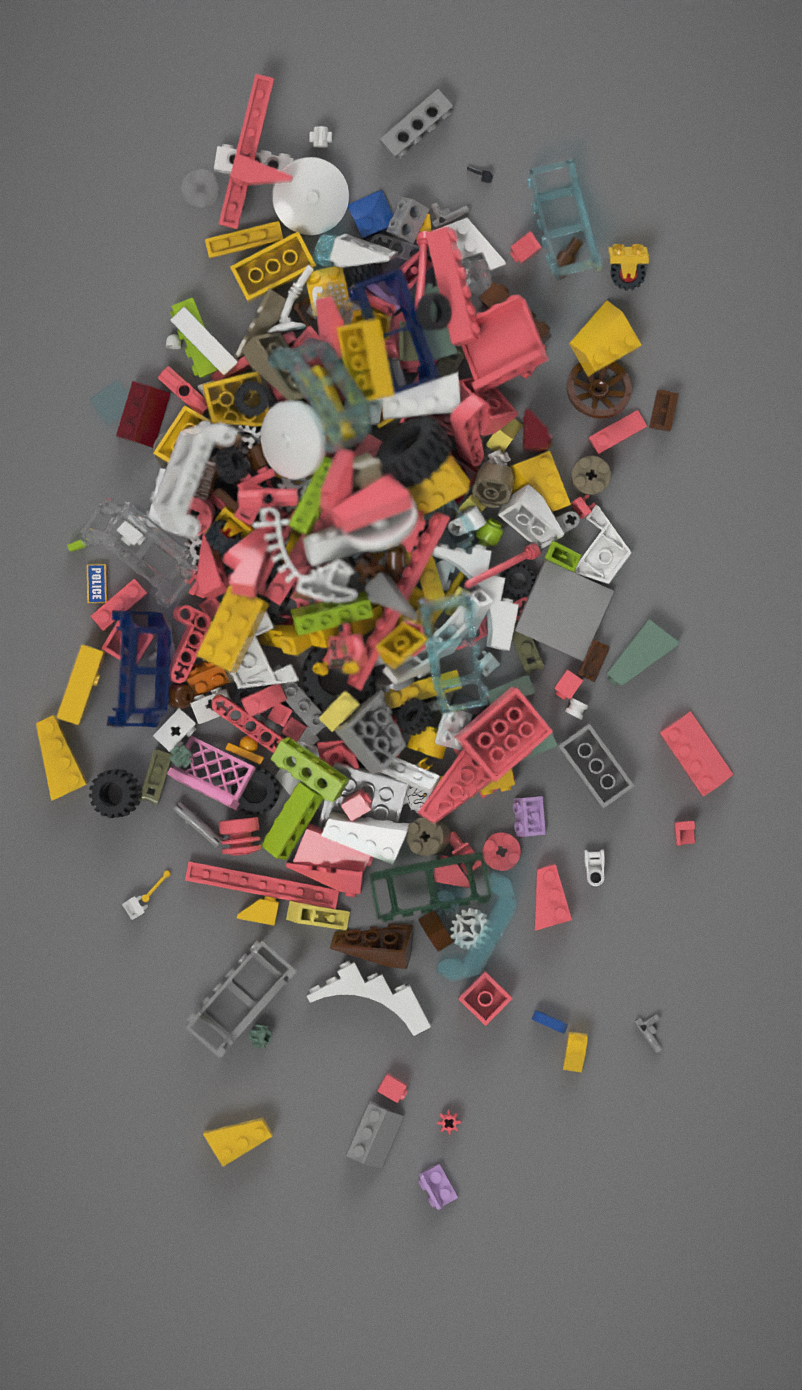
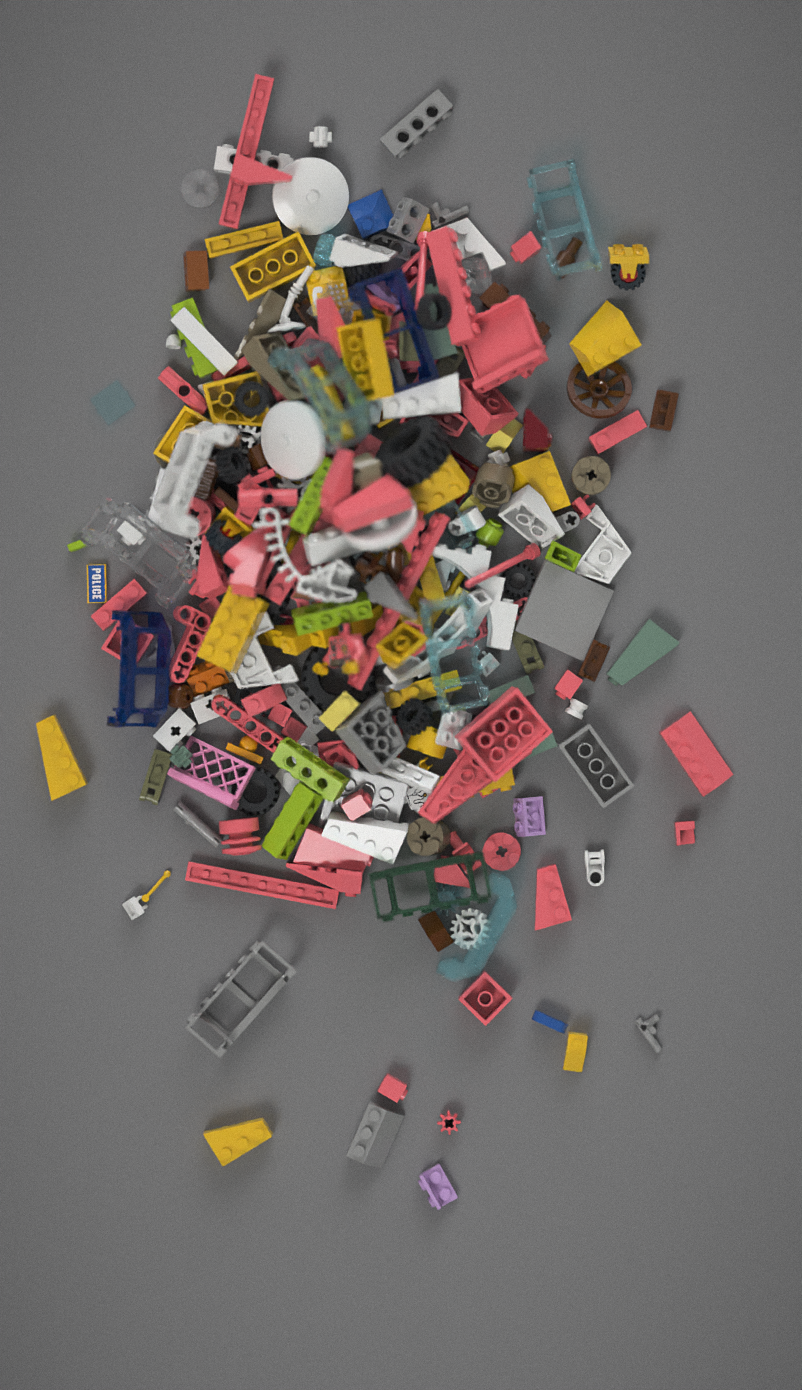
(81, 684): yellow brick -> none
(129, 790): black tyre -> none
(143, 414): dark red slope -> none
(196, 270): none -> dark orange hinge
(260, 1036): sand green gear -> none
(261, 911): yellow slope -> none
(317, 915): light yellow slope -> none
(351, 982): white arch -> none
(383, 946): reddish brown wedge -> none
(466, 429): coral beam -> none
(486, 175): black hand -> none

